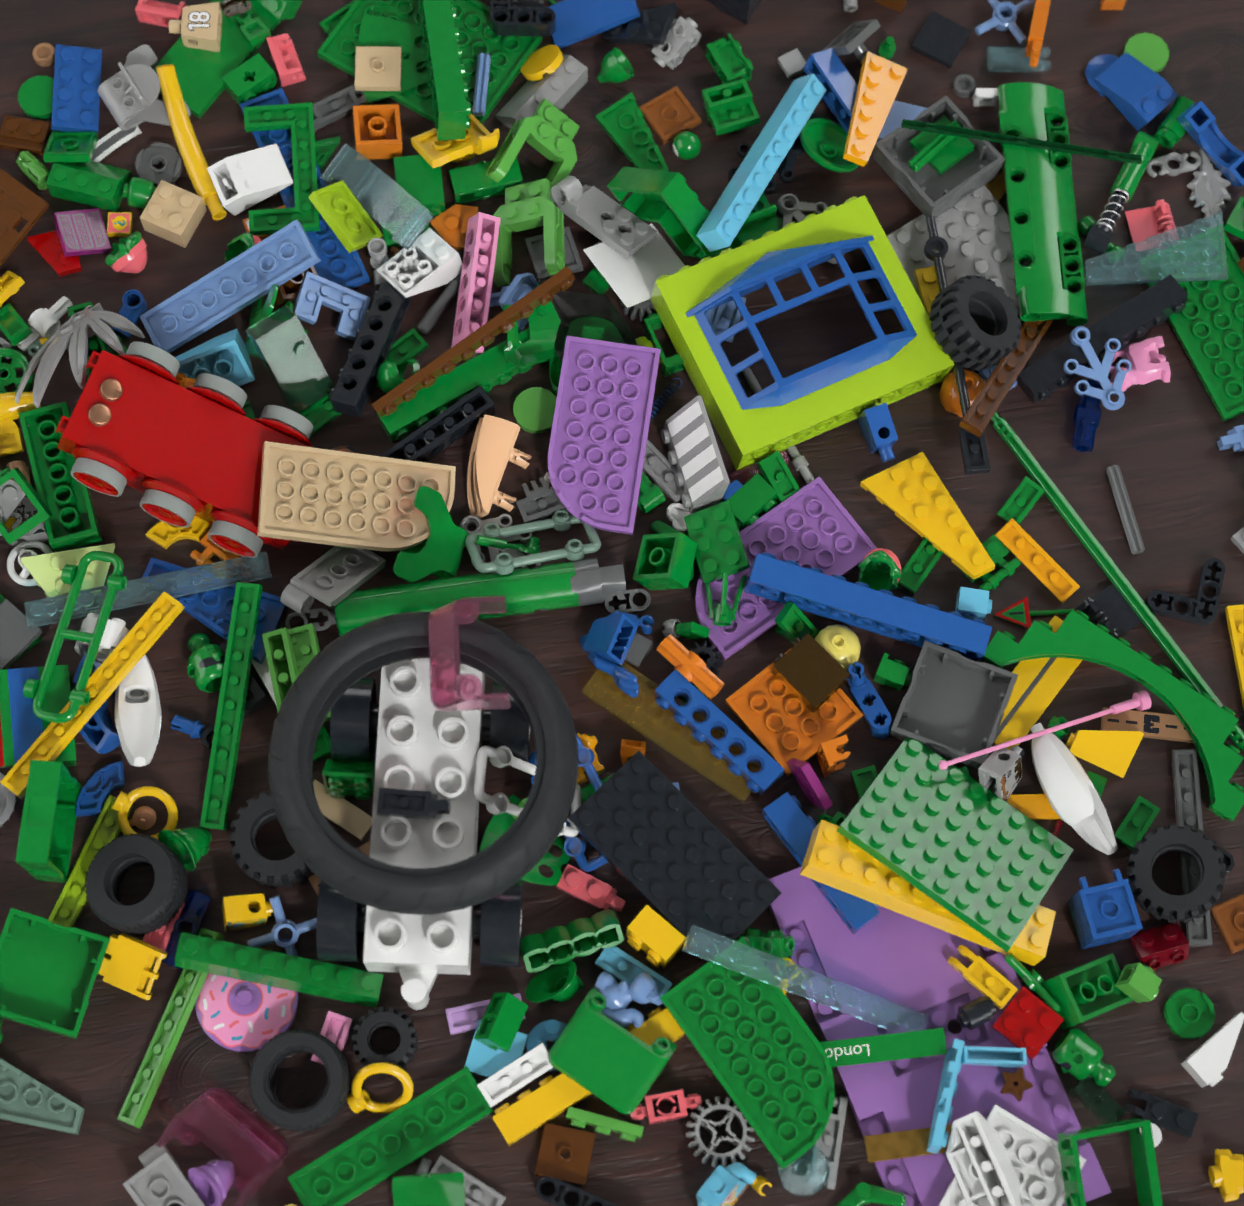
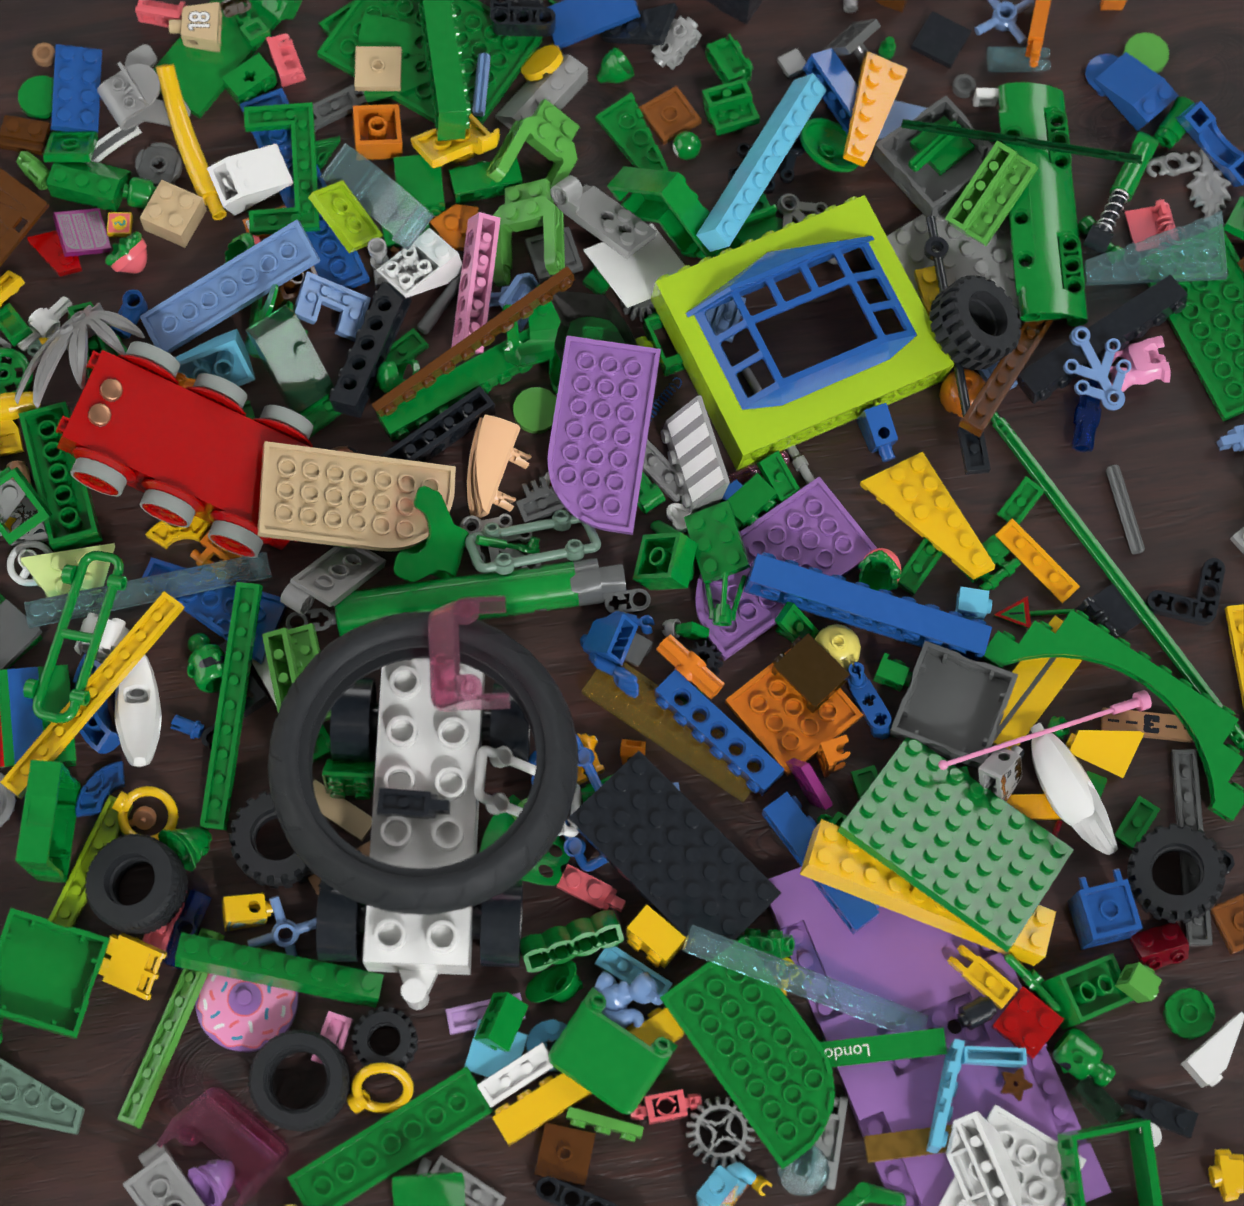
(991, 193): none -> bright green brick

